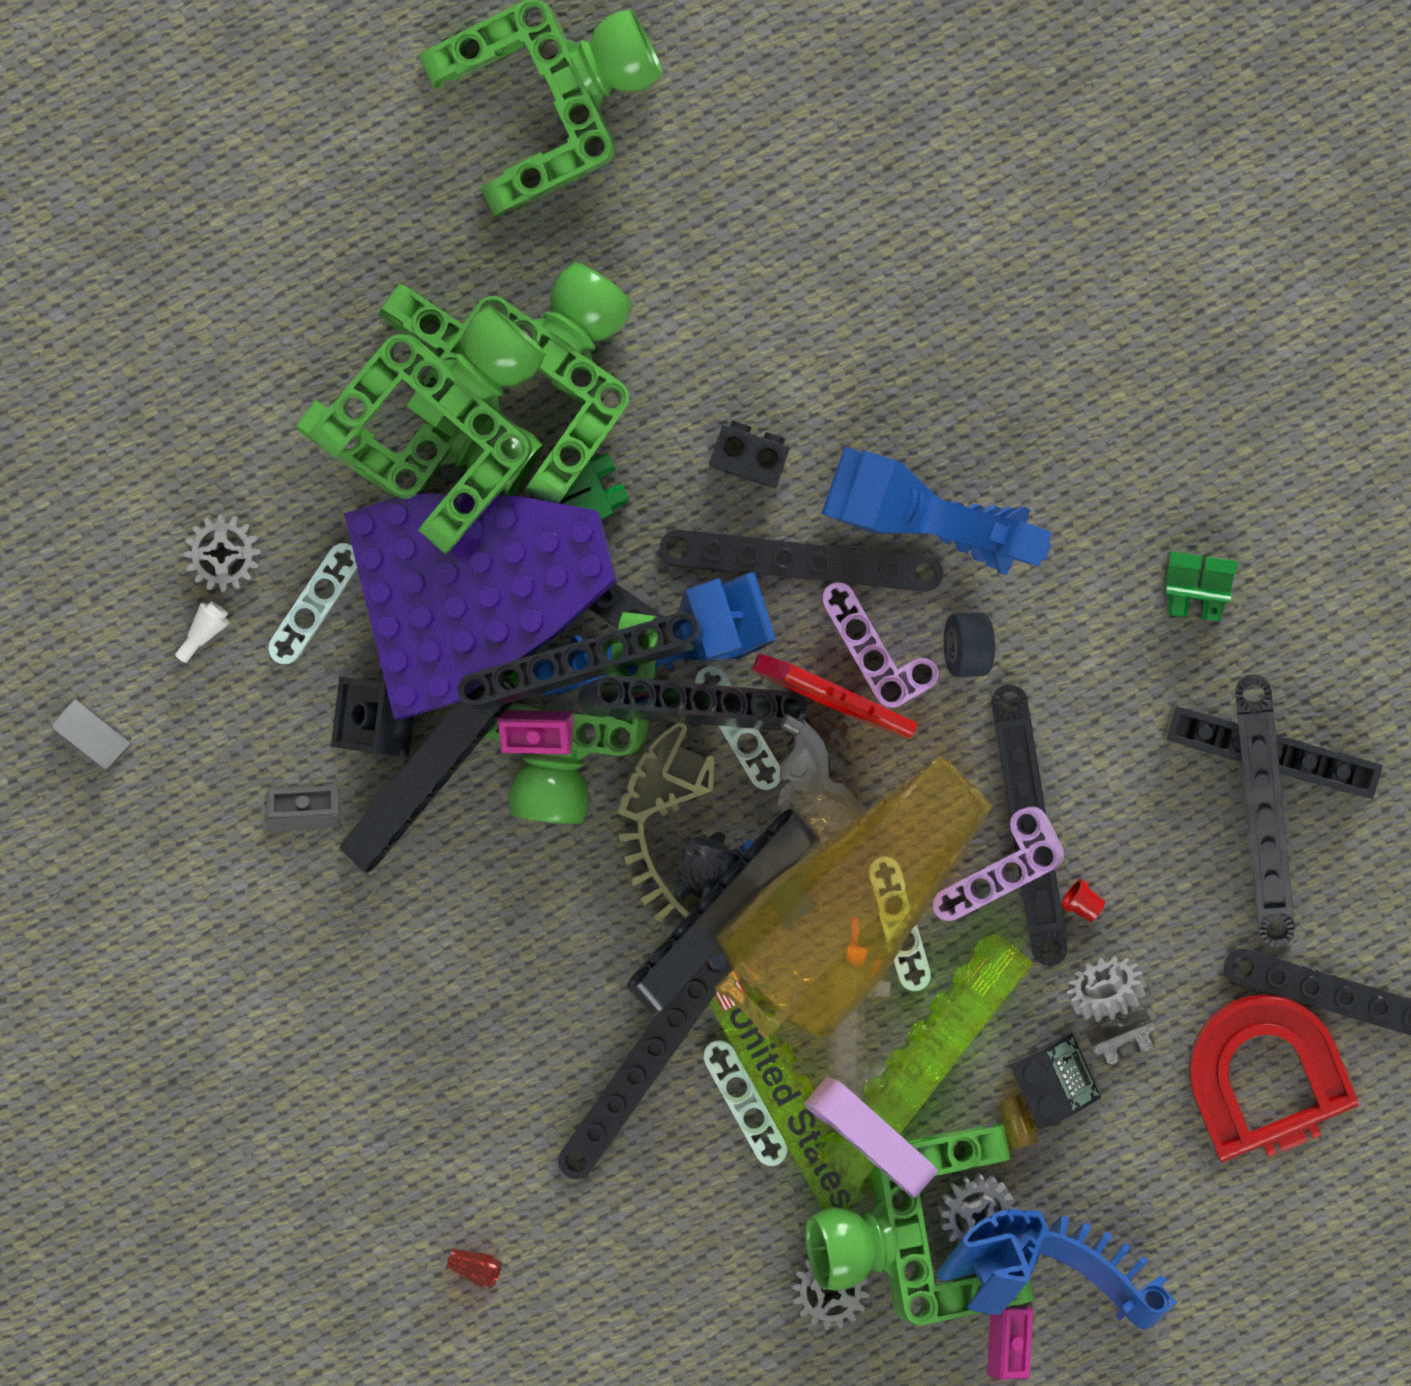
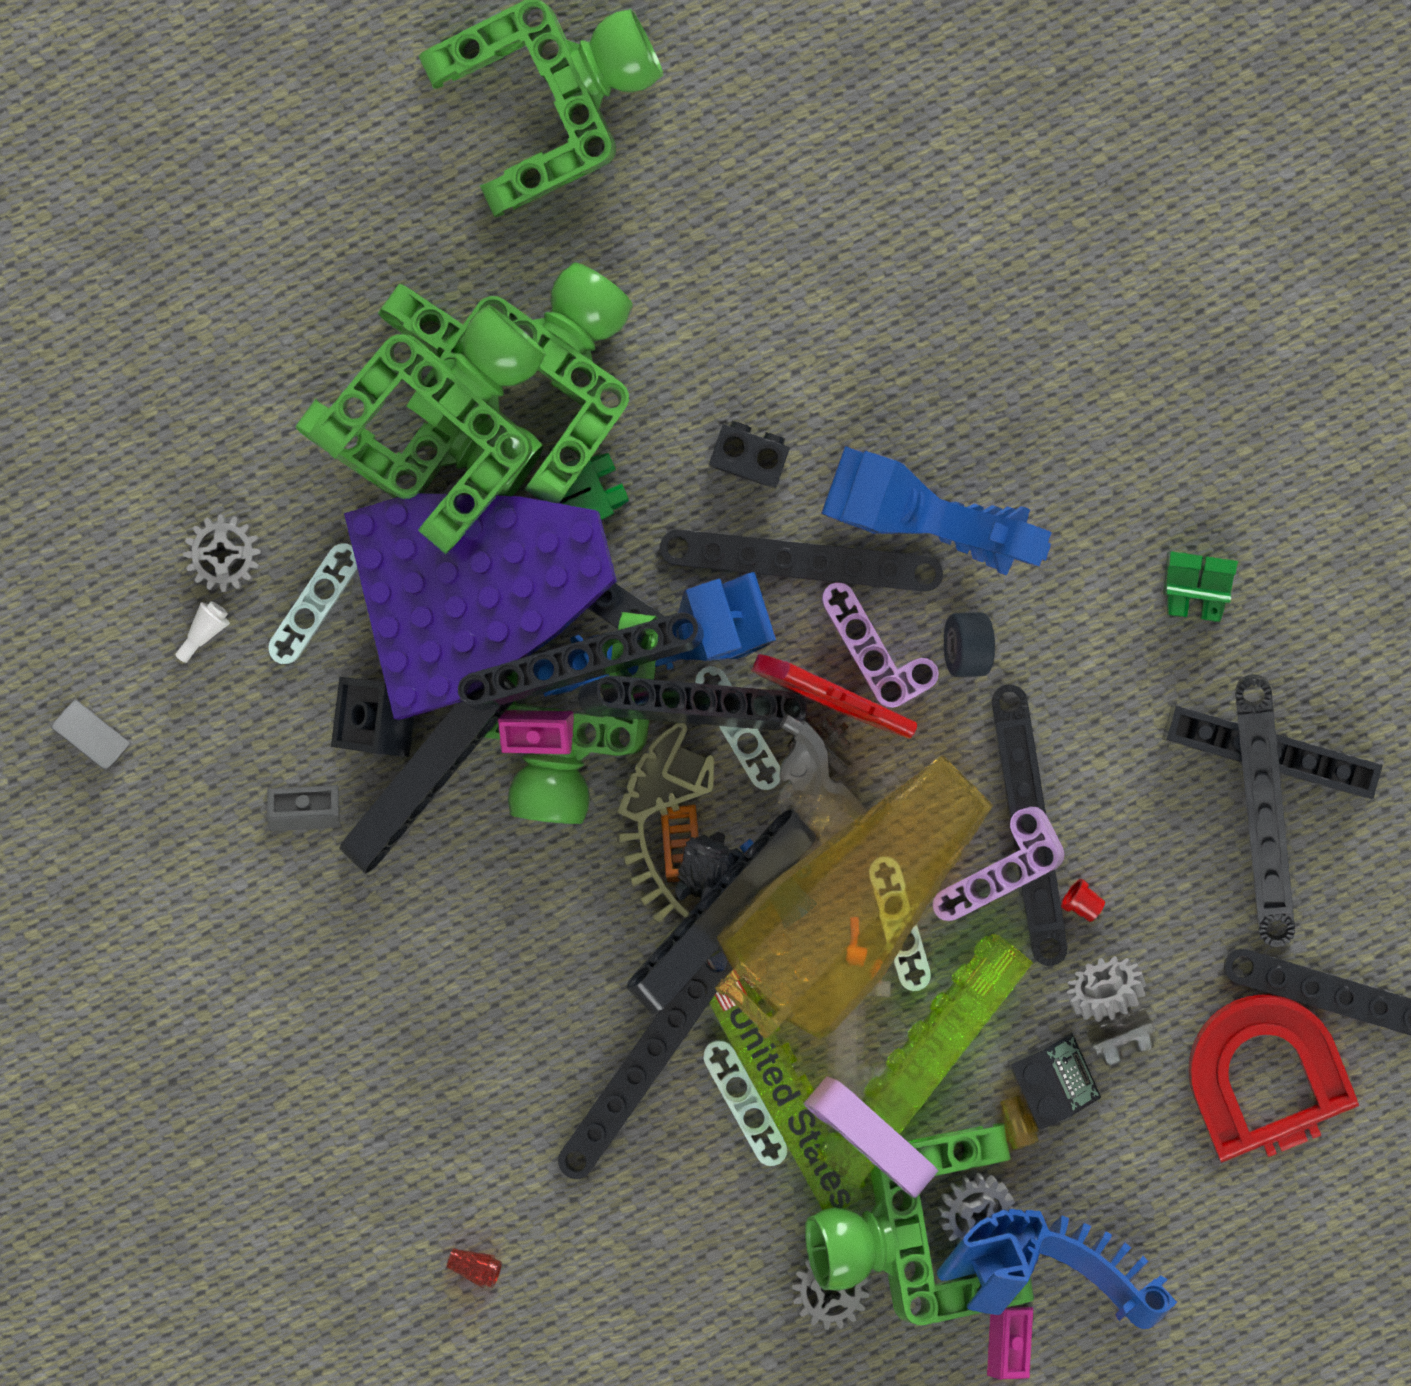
(685, 812): none -> orange slope

